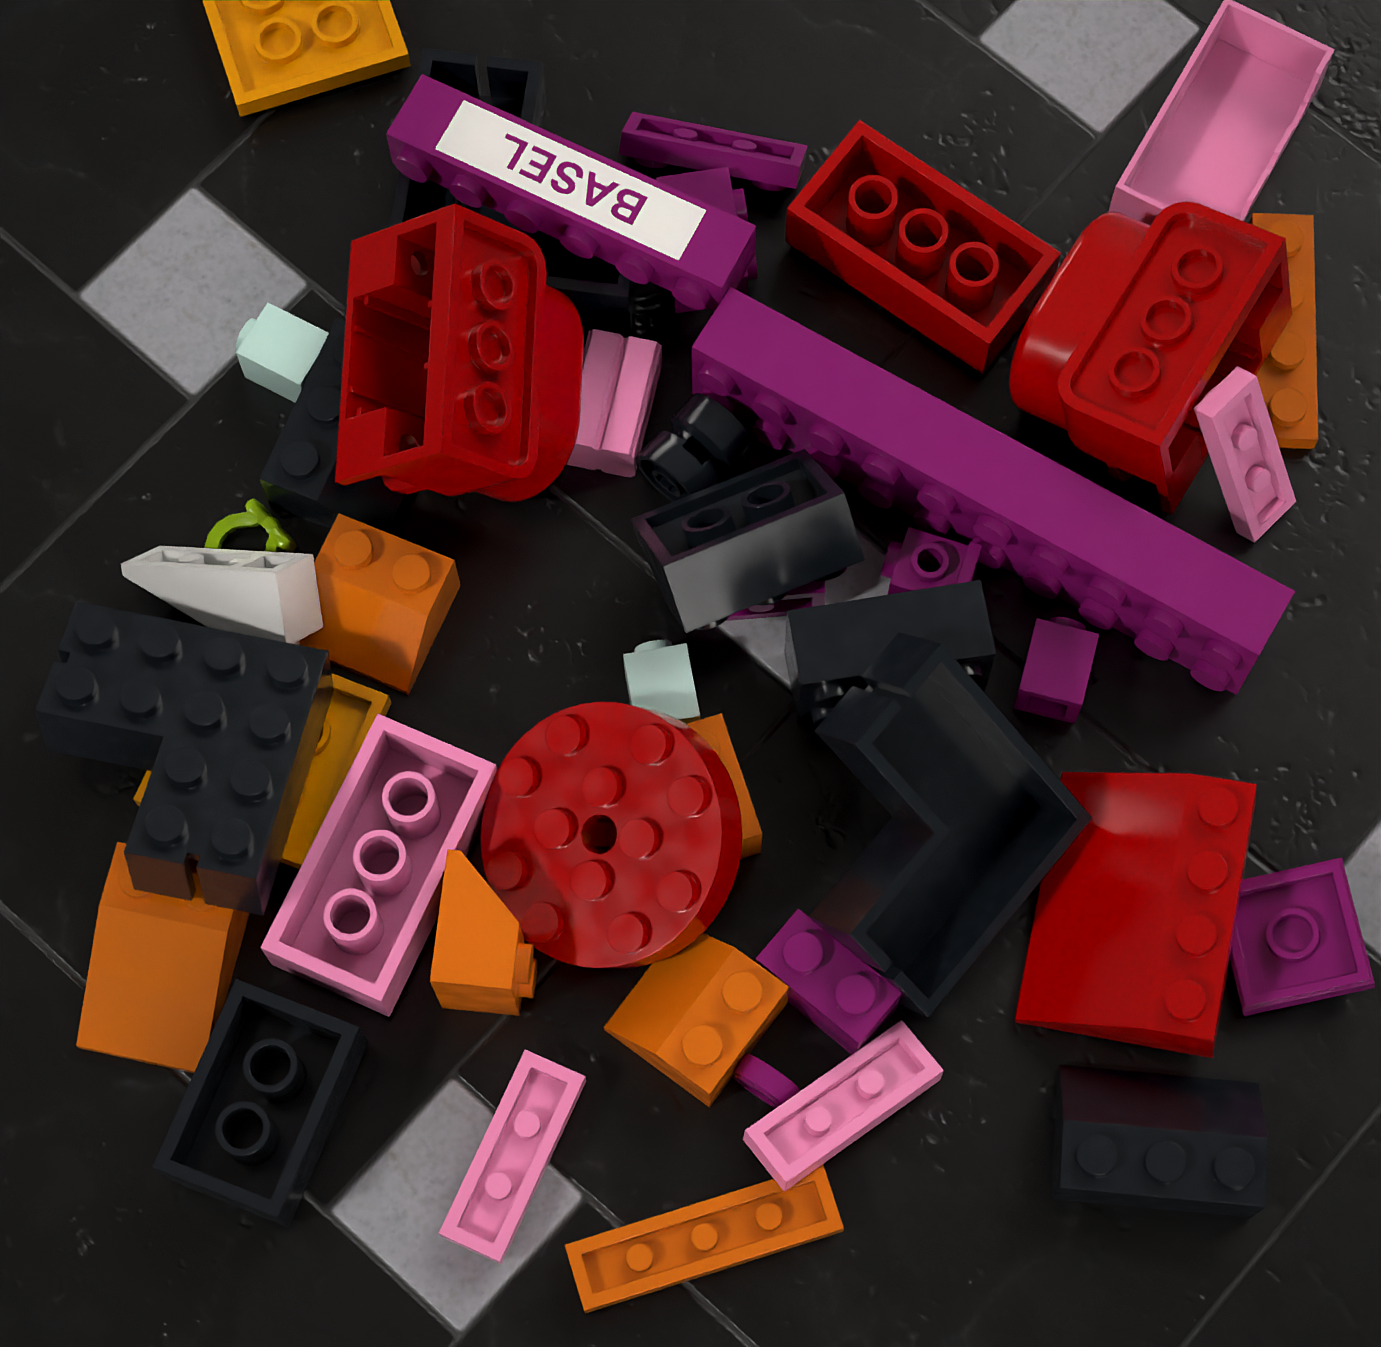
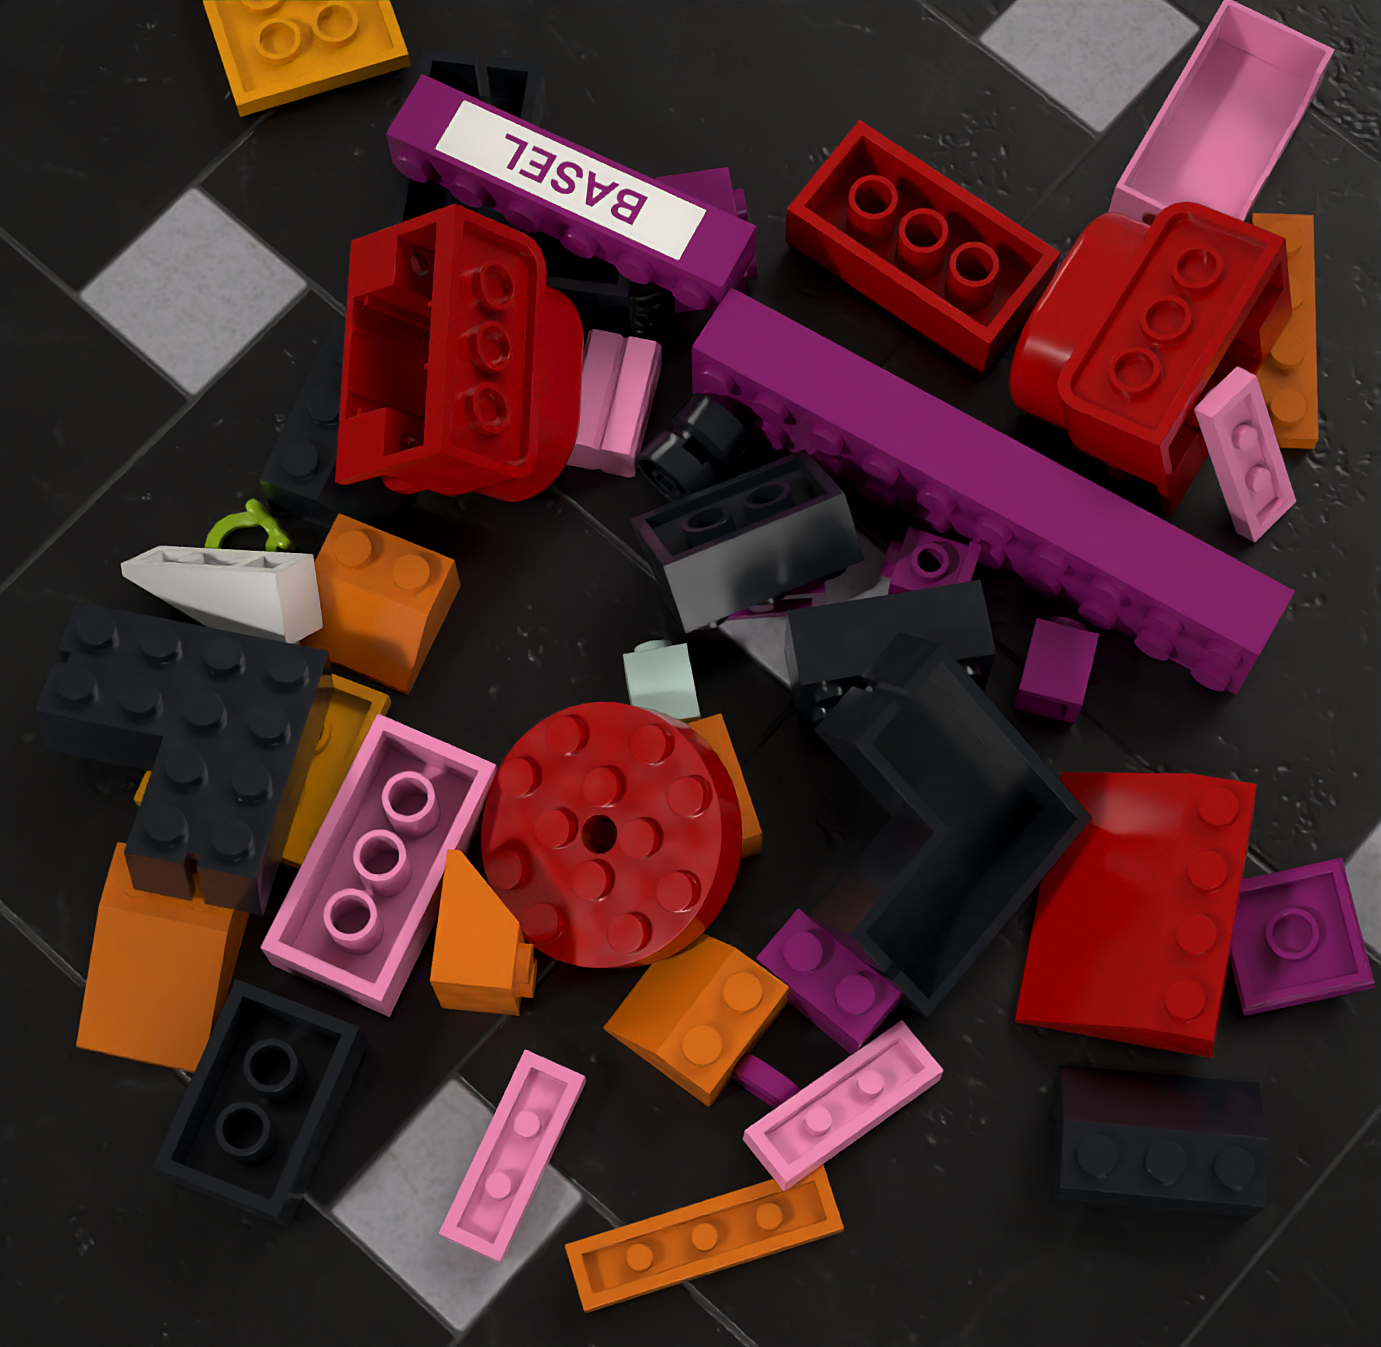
(279, 350): light aqua brick -> none
(665, 141): magenta plate -> none

